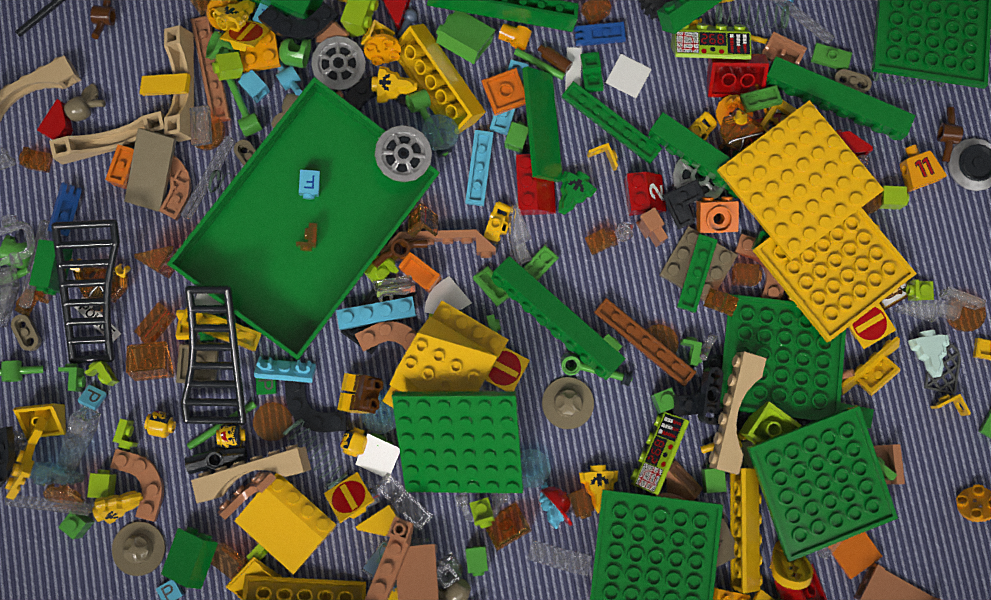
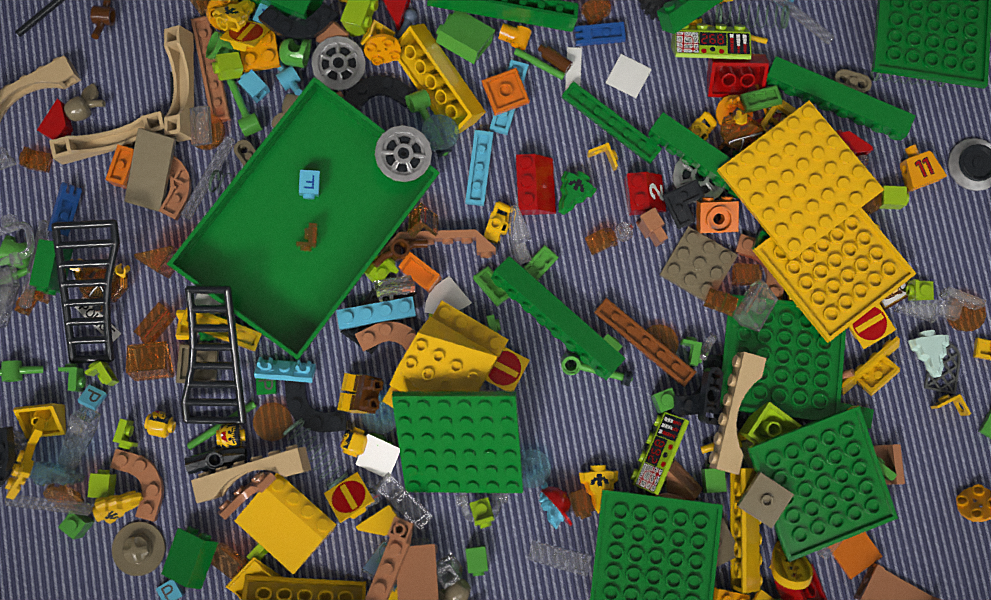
(25, 334): dark tan plate -> none
(165, 84): yellow tile -> none
(390, 85): yellow rock -> none
(508, 527): clear orange slope -> none
(517, 137): bright green brick -> none
(542, 124): green tile -> none
(567, 403): dark tan hat -> none
(591, 72): green slope -> none
(696, 273): green plate -> none
(755, 306): none -> clear slope
(765, 499): none -> dark tan plate
(783, 48): nougat hinge -> none
(830, 57): bright green plate -> none
(949, 134): reddish brown piece -> none

